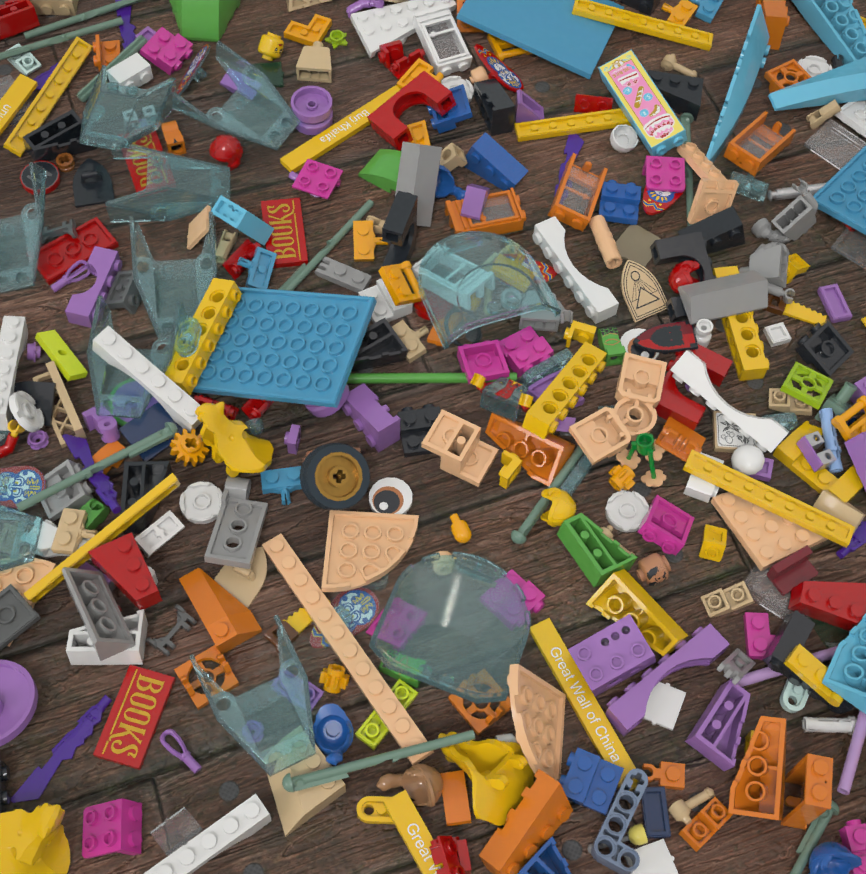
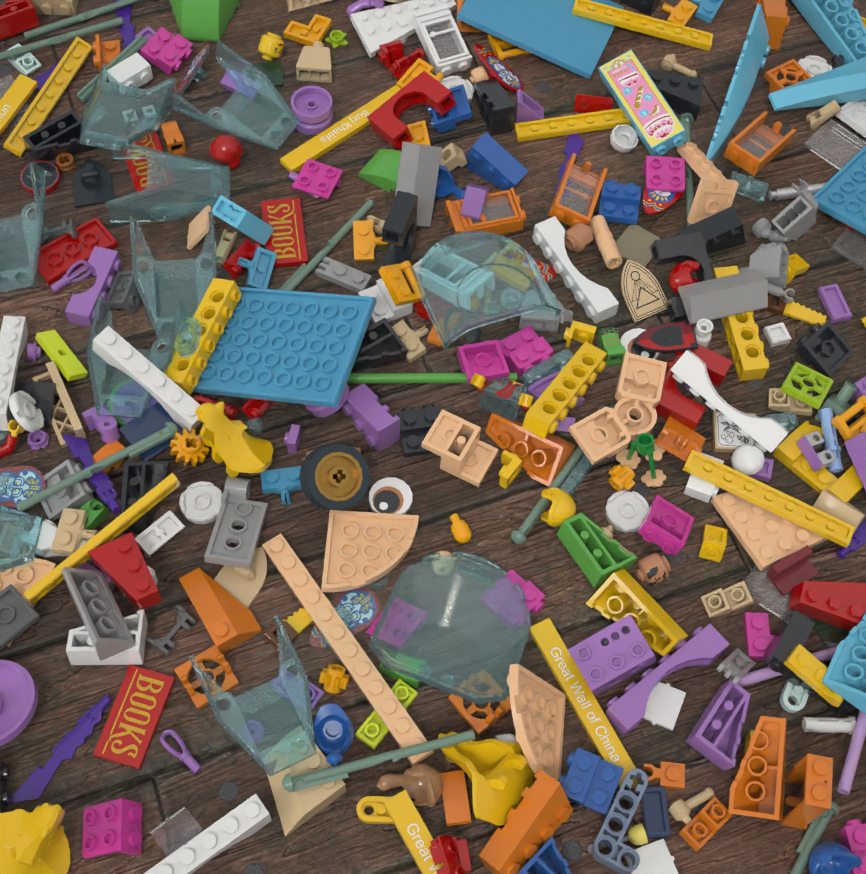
(578, 237): none -> nougat head

